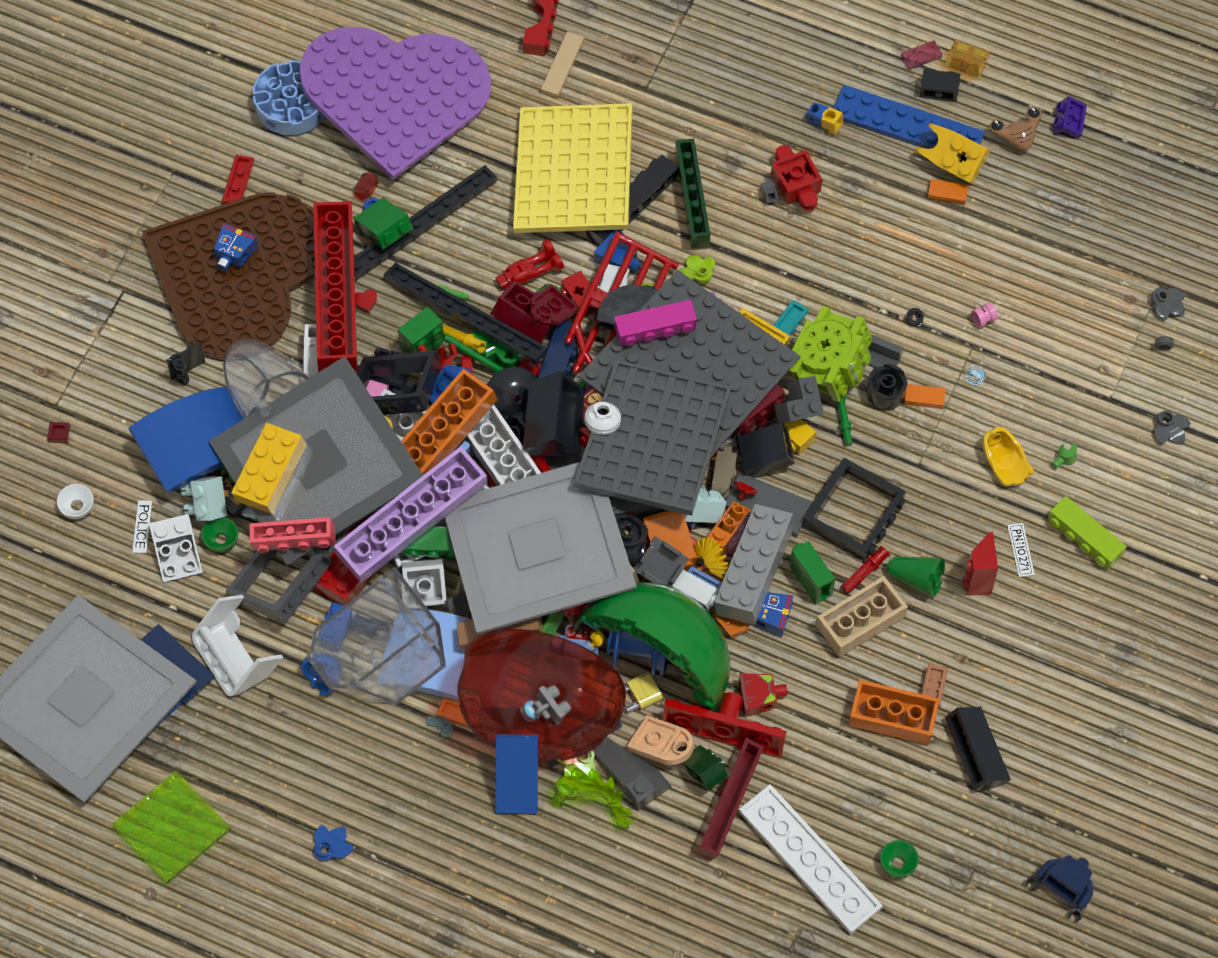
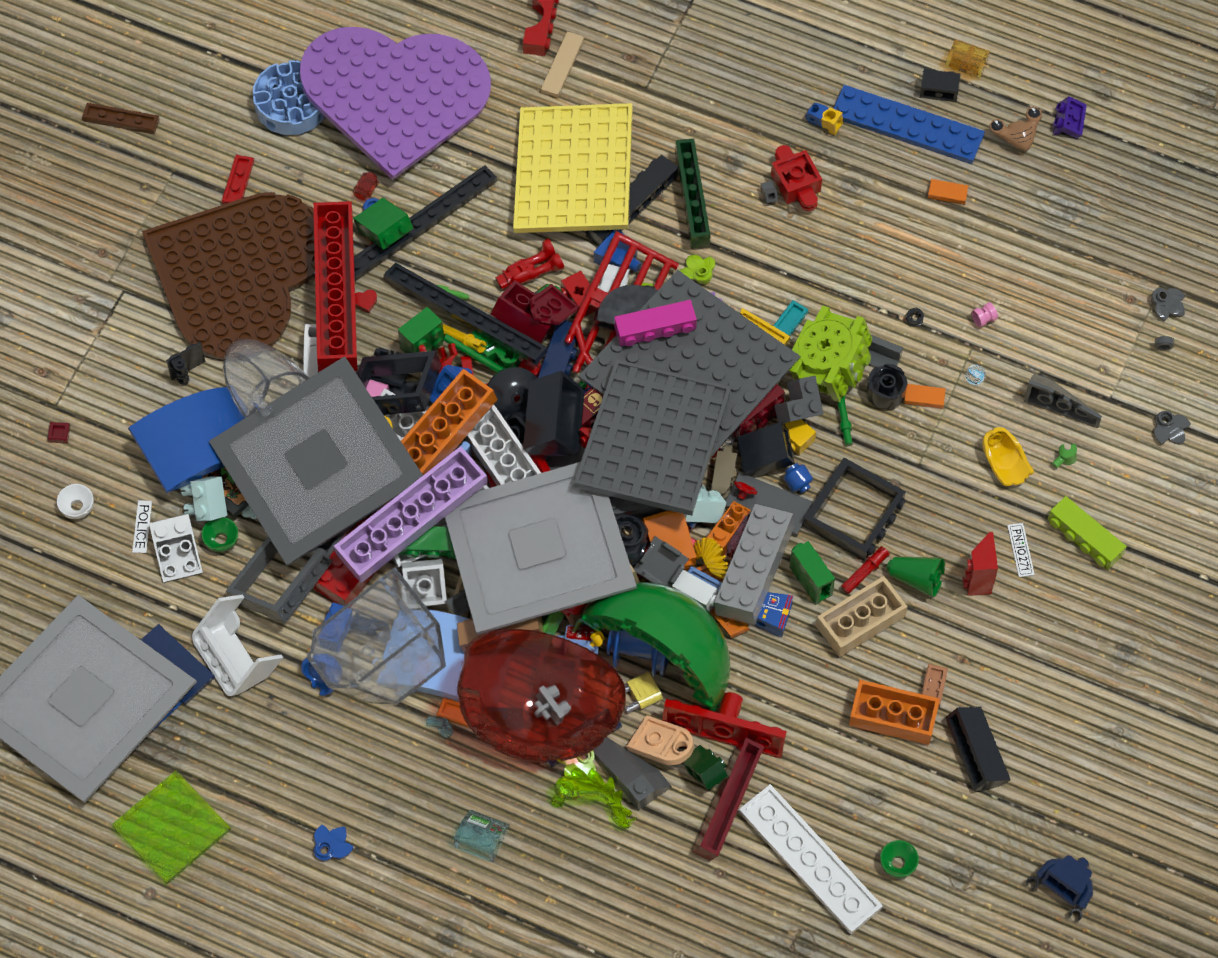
(120, 118): none -> reddish brown tile
(234, 247): blue torso -> none
(269, 468): yellow brick -> none
(292, 534): coral brick -> none
(480, 835): none -> clear light blue slope
(517, 774): blue tile -> none
(528, 710): tile -> none
(602, 423): white piece -> none
(759, 693): red torso -> none
(798, 478): none -> blue head
(921, 55): clear pink tile -> none
(949, 150): yellow brick -> none
(1054, 398): none -> dark grey wedge

